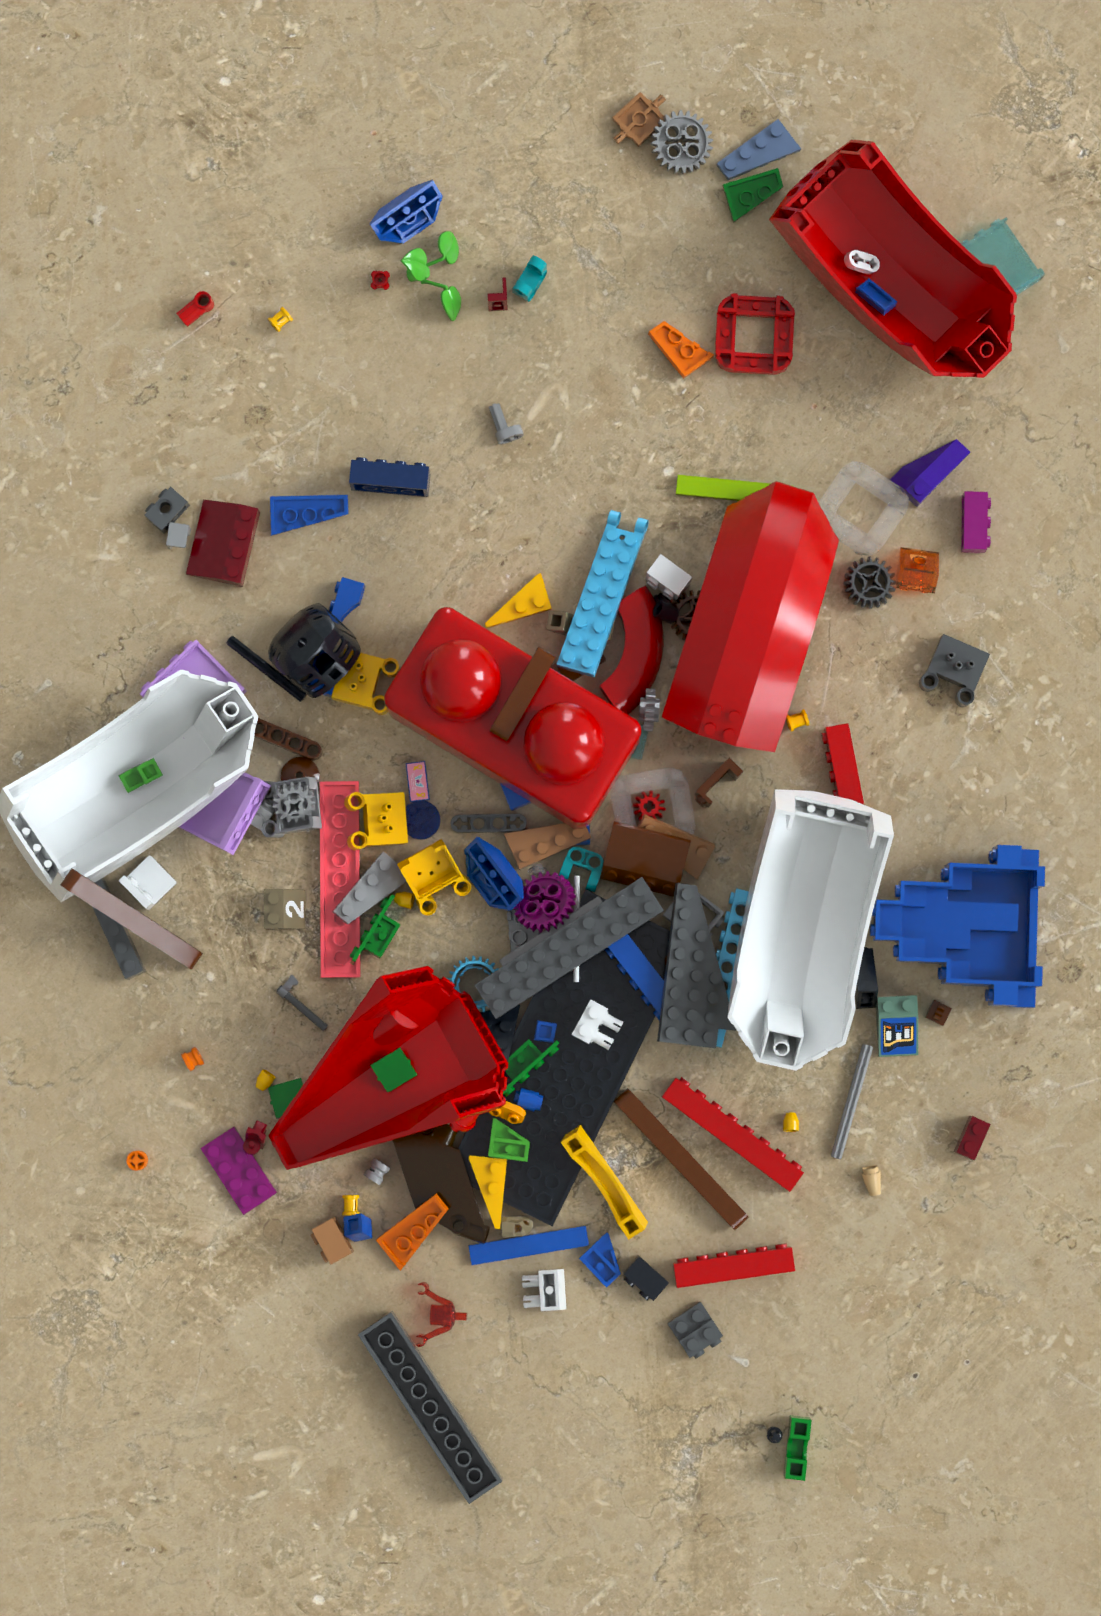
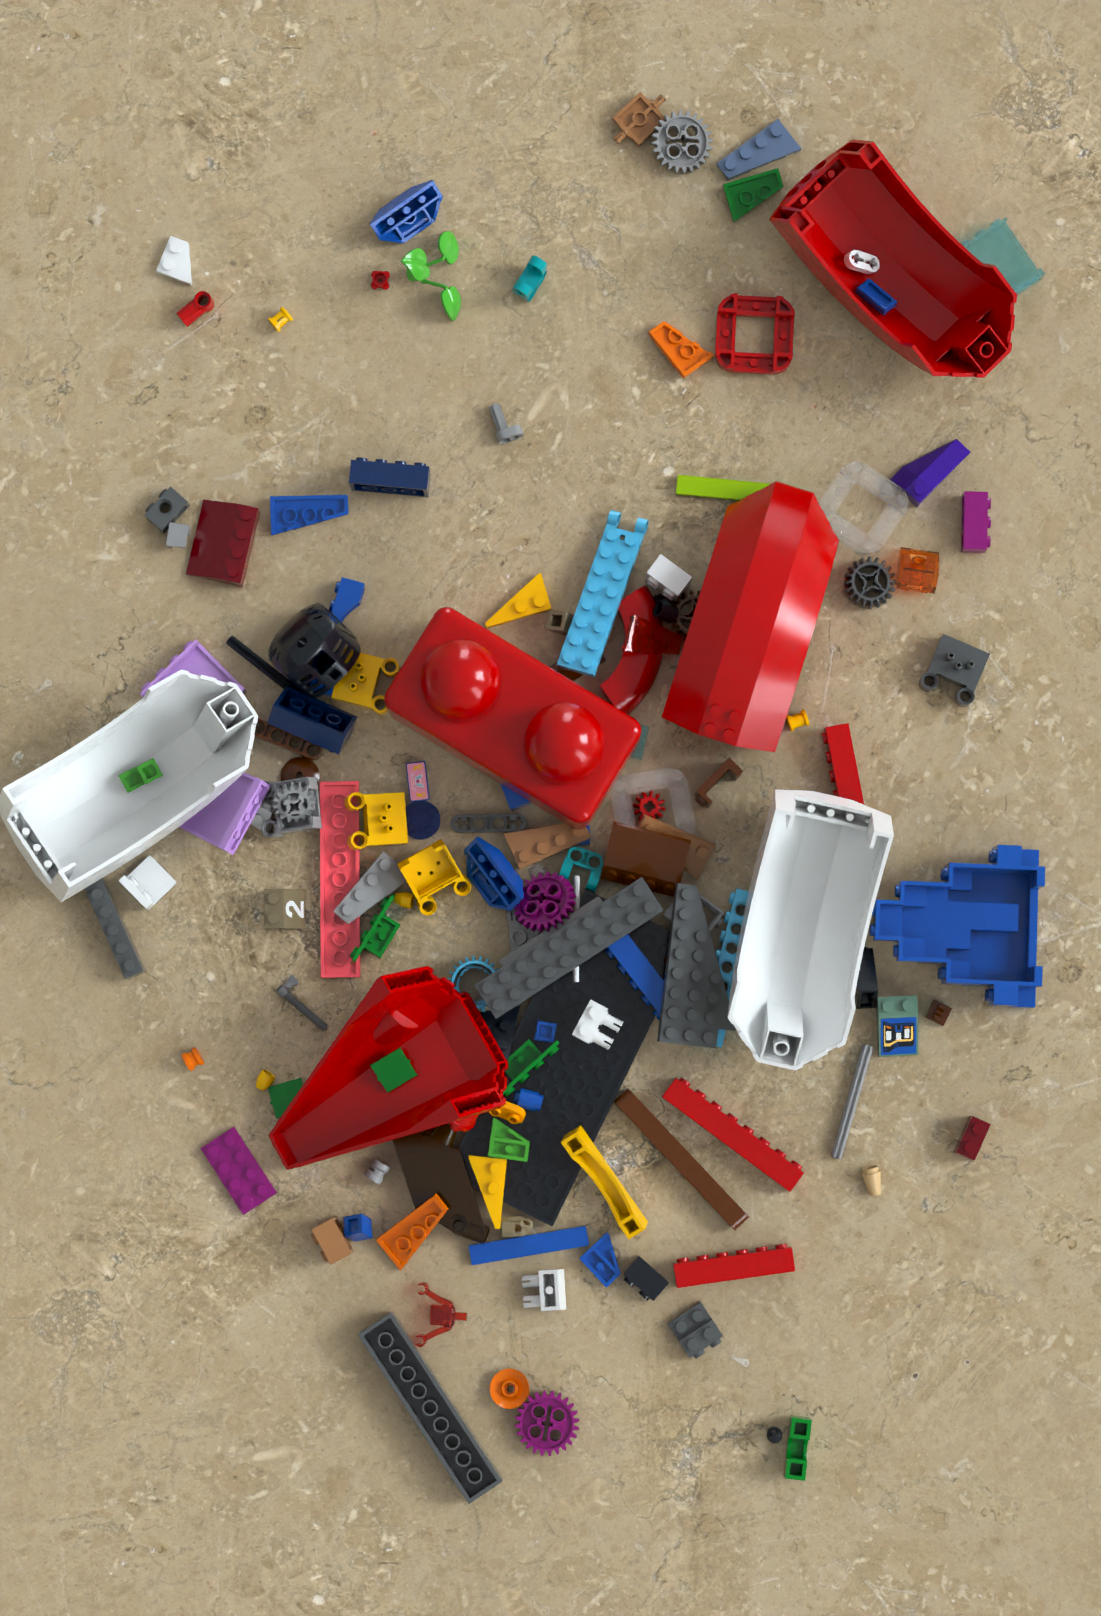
(131, 918): beam -> none
(133, 1160): orange wheel -> none
(176, 261): none -> white wing
(255, 1138): dark red hips -> none
(312, 720): none -> dark blue brick
(350, 1204): yellow bush -> none
(498, 301): dark red panel -> none
(500, 1384): none -> orange dish
(522, 693): reddish brown beam -> none
(564, 1425): none -> magenta gear
(649, 637): none -> clear red wing
(649, 709): light grey gear -> none
(790, 1122): yellow hose -> none

